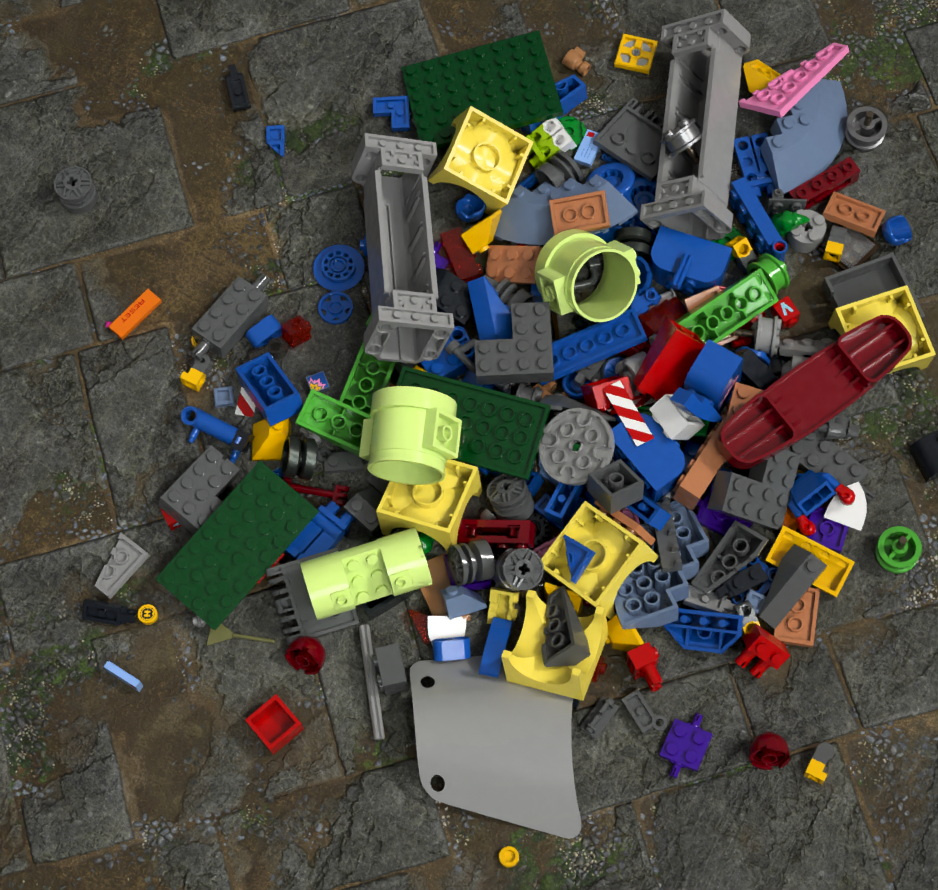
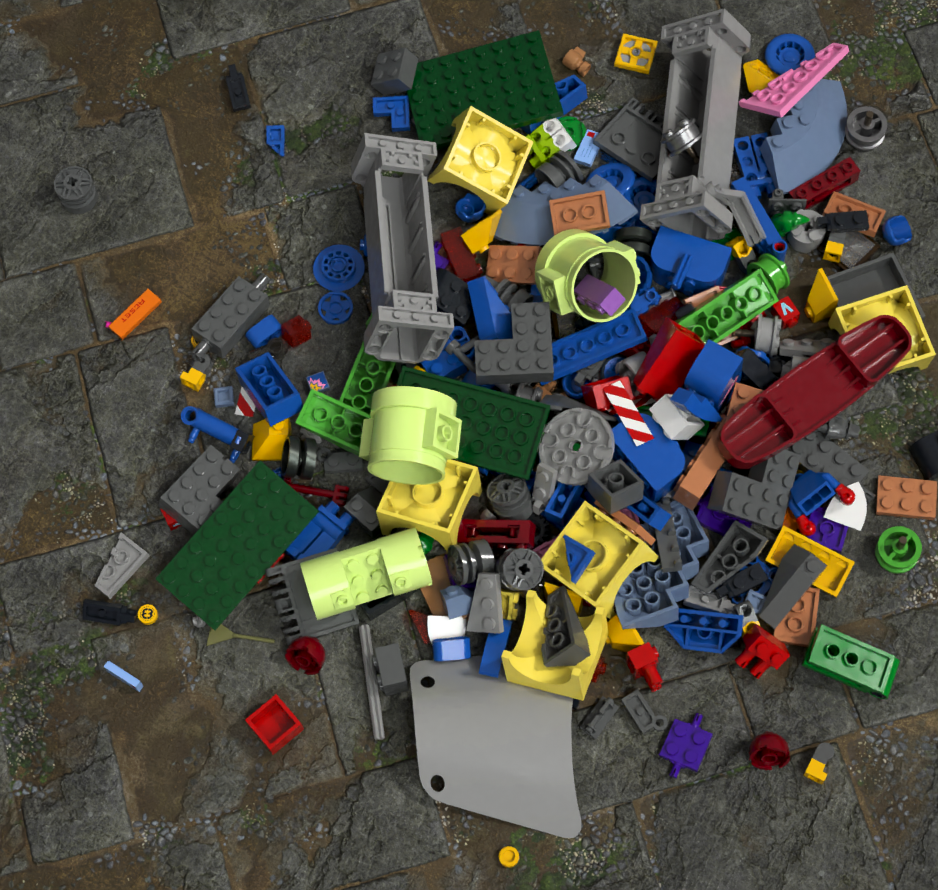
(394, 71): none -> dark grey brick
(486, 606): none -> light grey wing
(543, 487): none -> light grey hinge
(598, 295): none -> medium lavender brick
(682, 311): none -> black tile
(742, 211): none -> light grey hinge
(788, 57): none -> blue wheel
(821, 299): none -> yellow slope
(844, 221): none -> black hinge
(869, 667): none -> hinge
(906, 497): none -> nougat plate

